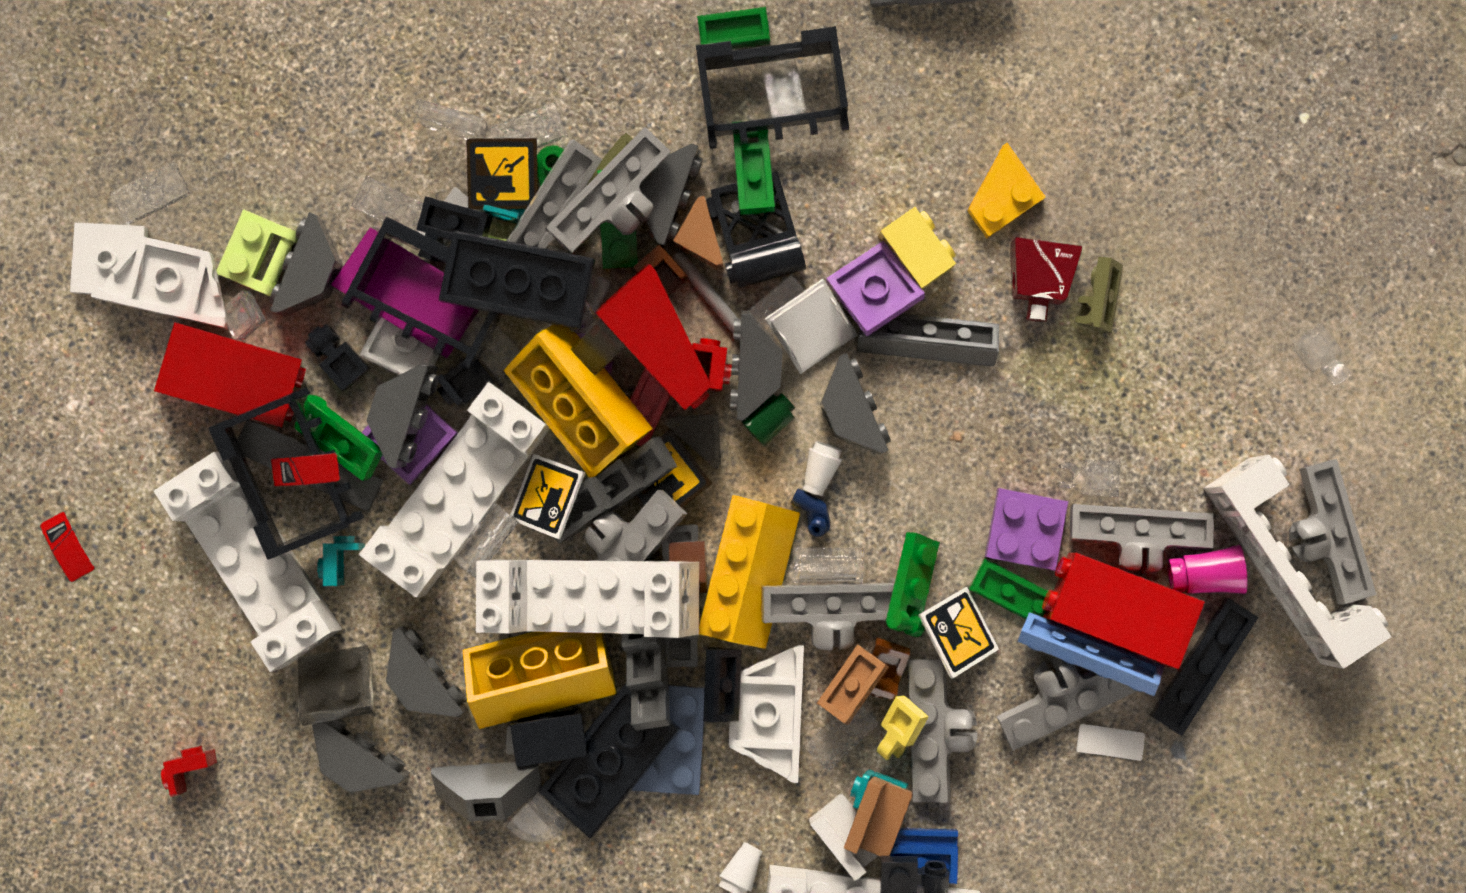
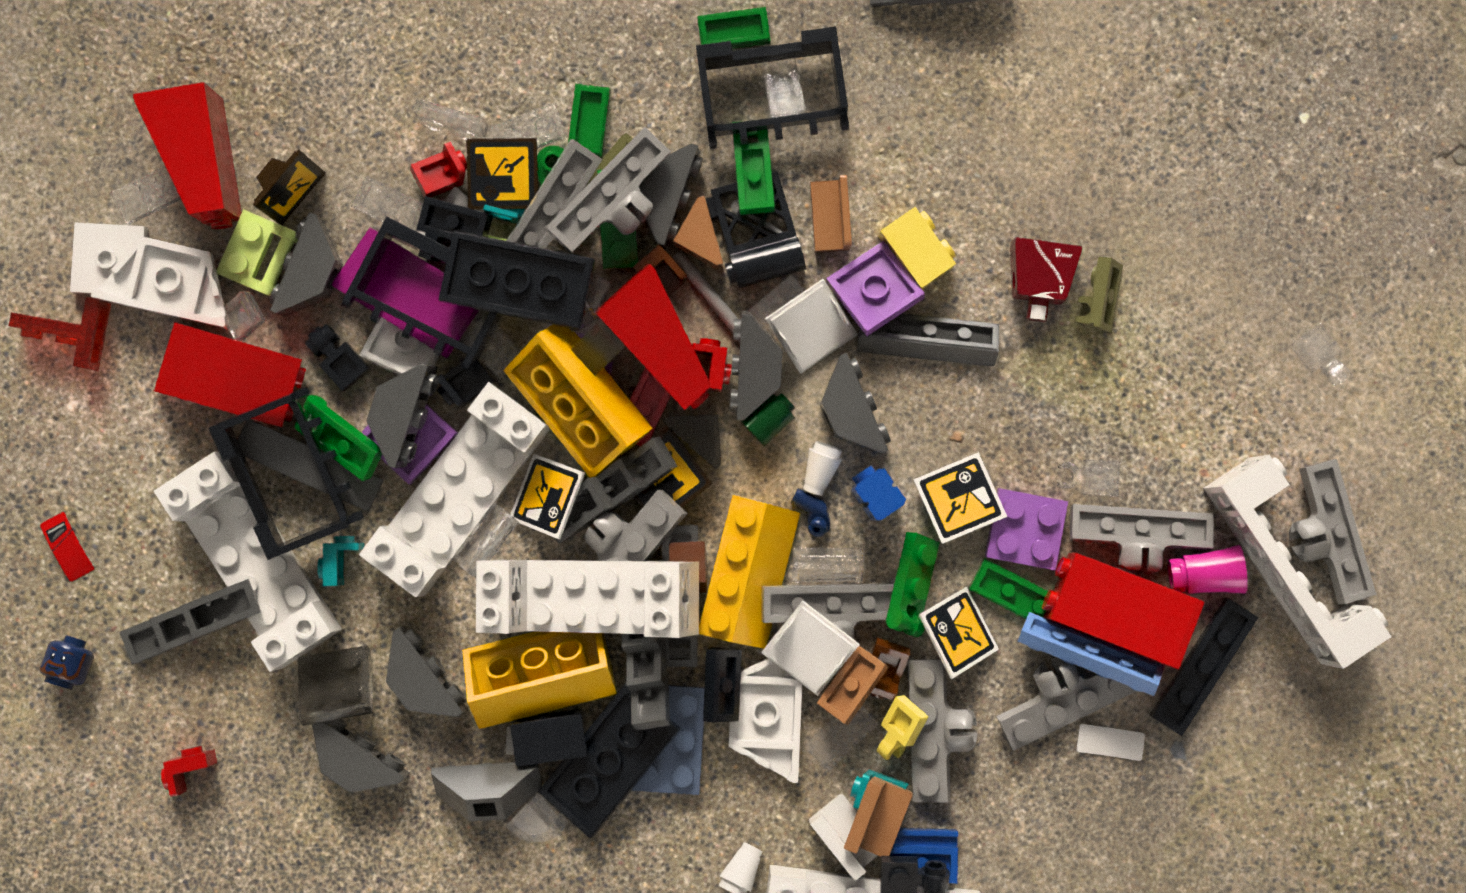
(66, 662): none -> dark blue head
(87, 336): none -> clear red bracket
(190, 621): none -> dark grey slope
(195, 146): none -> red slope
(286, 185): none -> piece
(305, 470): red sticker -> none
(440, 171): none -> red bracket
(590, 117): none -> green tile
(810, 648): none -> white piece
(831, 215): none -> medium nougat panel
(877, 493): none -> blue brick
(960, 498): none -> piece
(1004, 193): yellow wing -> none

